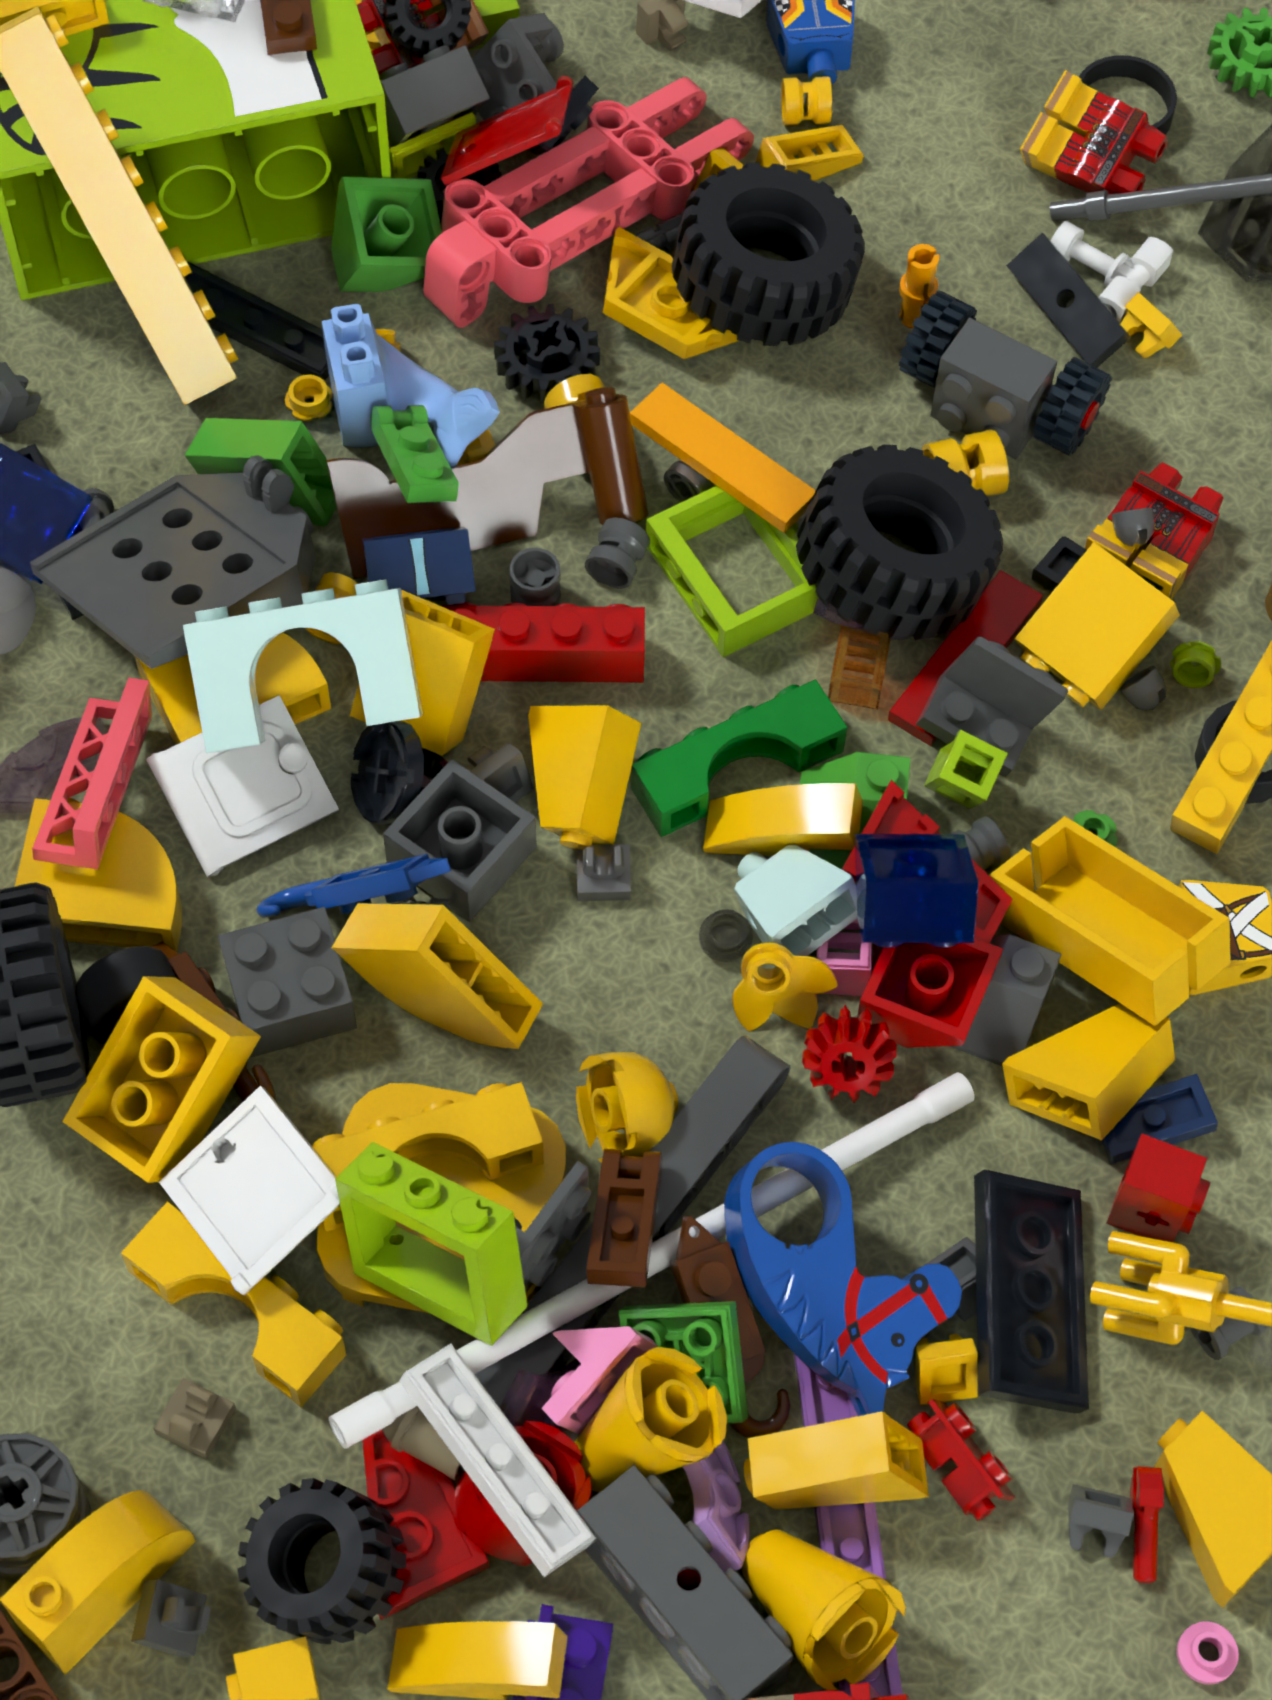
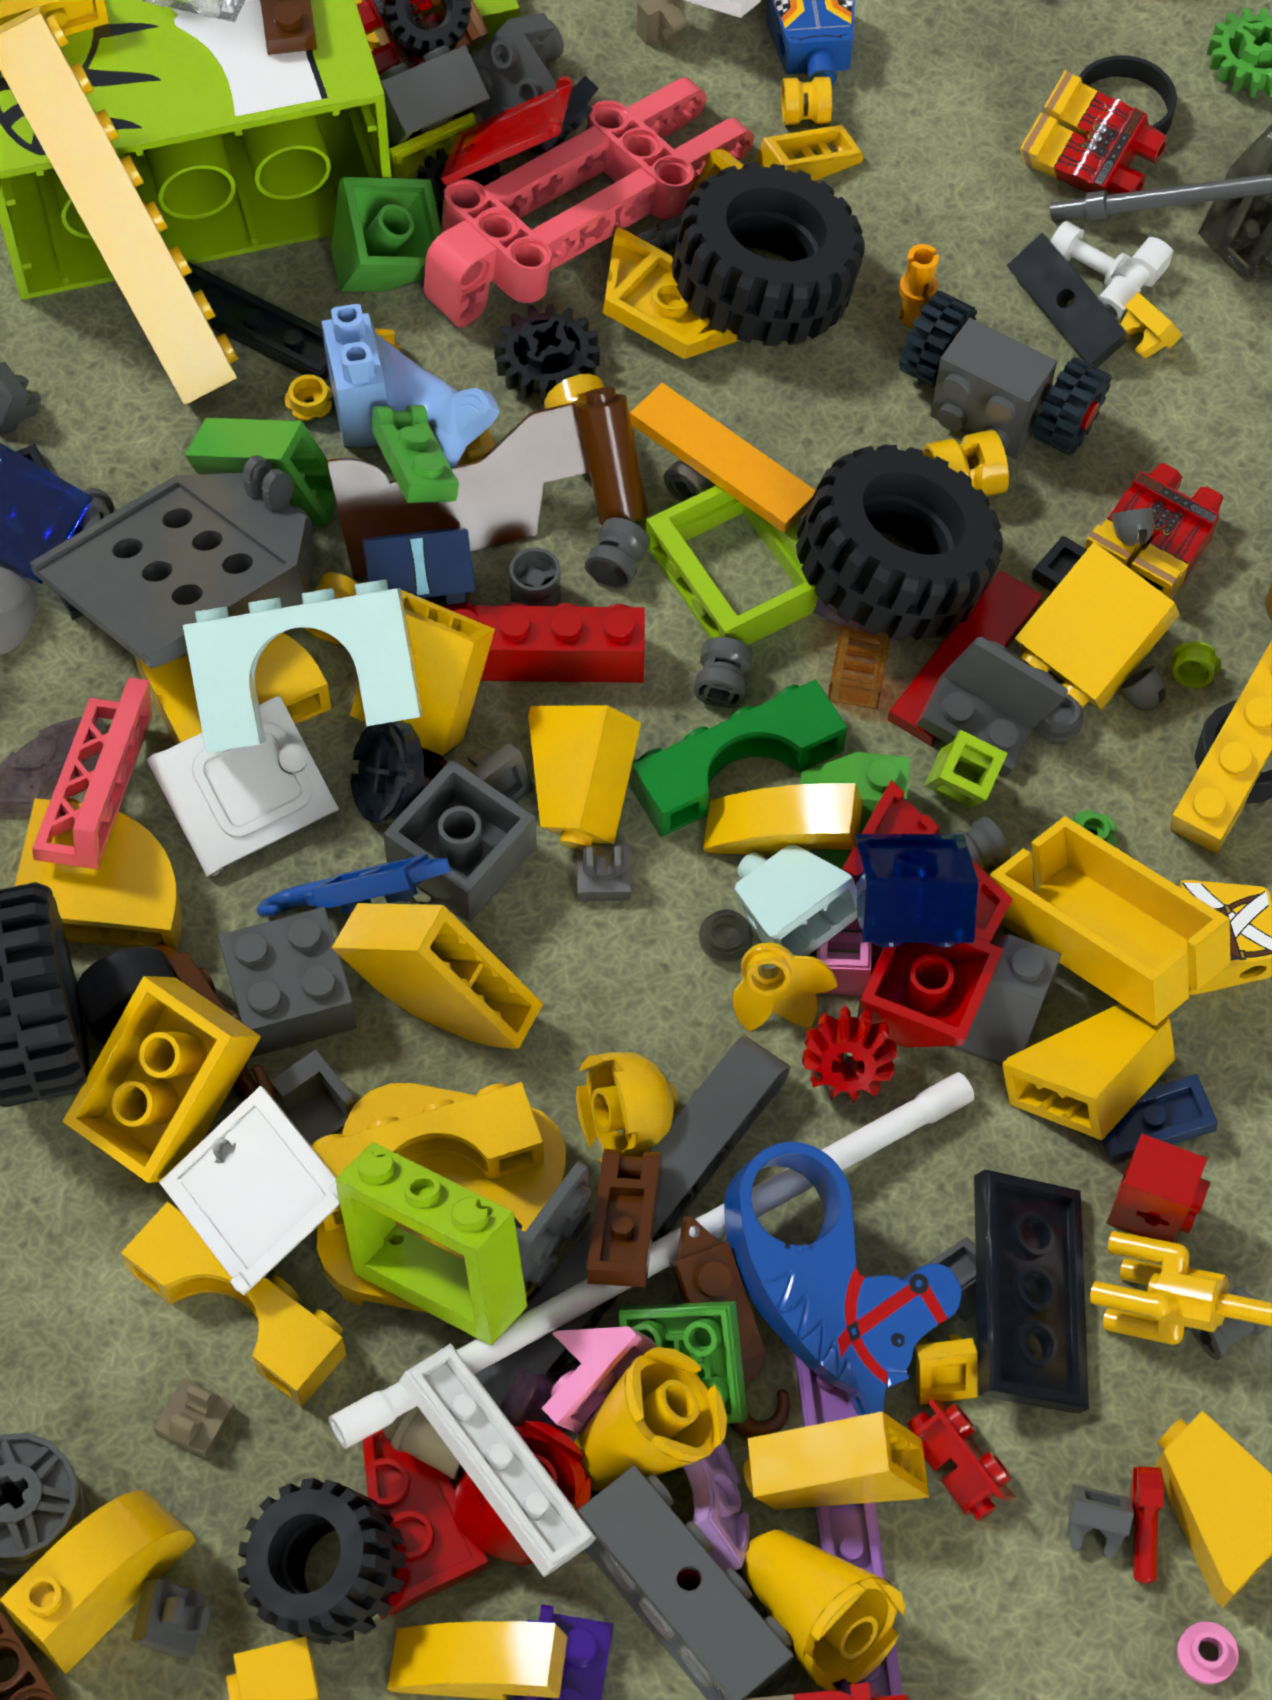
(313, 1097): none -> dark grey panel
(724, 666): none -> dark grey wheel
(1062, 722): none -> dark grey plate

